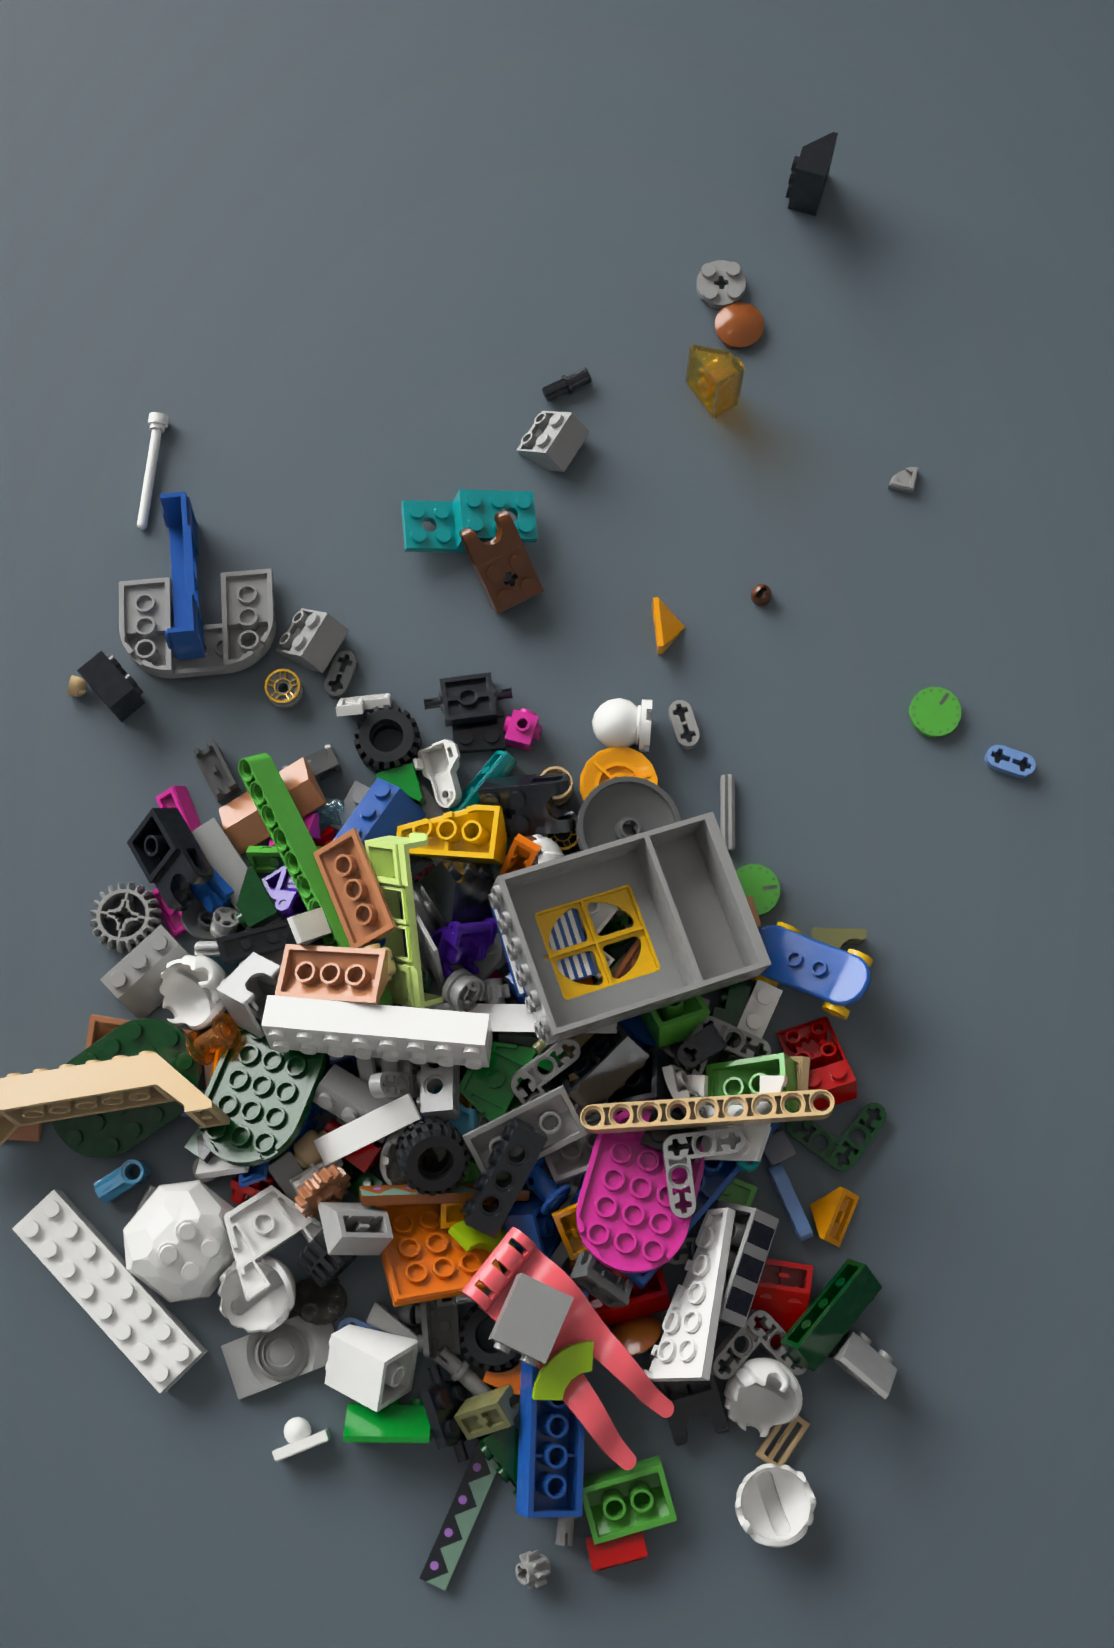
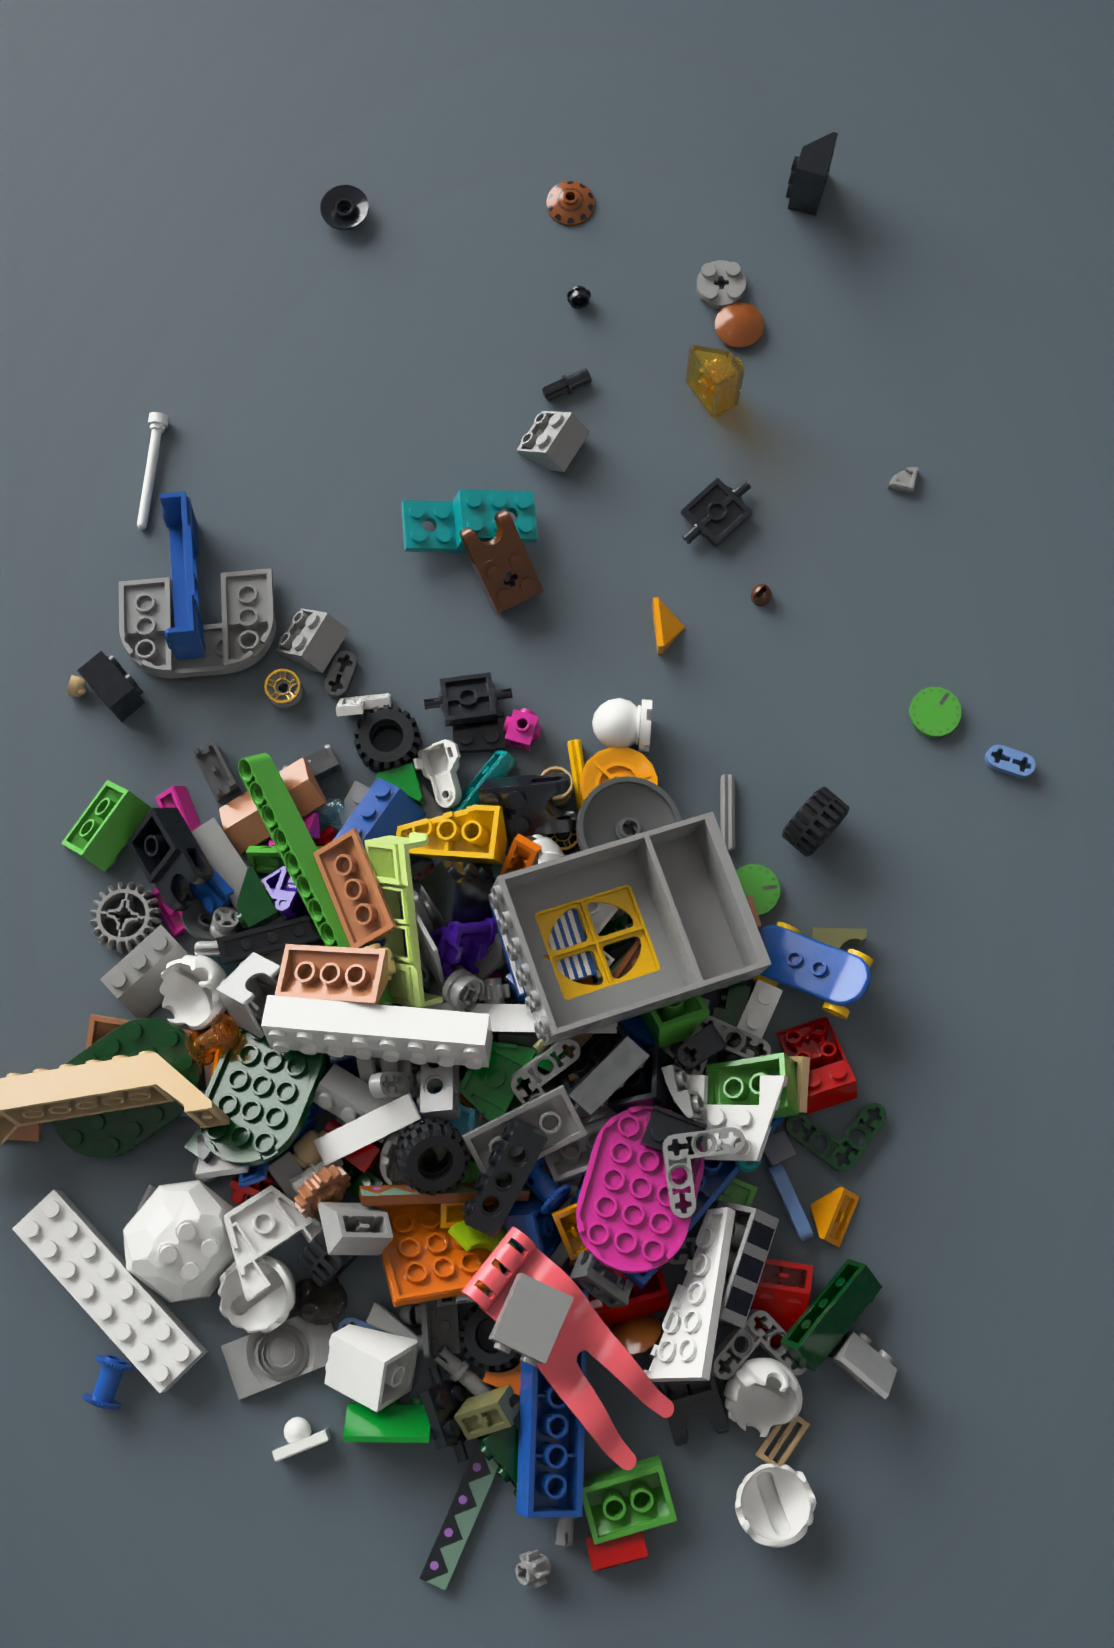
(106, 825): none -> bright green slope
(108, 1382): none -> blue hose
(121, 1180): dark azure piece -> none
(309, 926): white slope -> none
(340, 199): none -> black dish
(561, 1369): lime tile -> none
(574, 211): none -> dark orange dish
(577, 764): none -> yellow axle
(578, 297): none -> black plate
(677, 725): light grey beam -> none
(716, 512): none -> black plate
(719, 1103): tan beam -> none
(815, 821): none -> black tyre

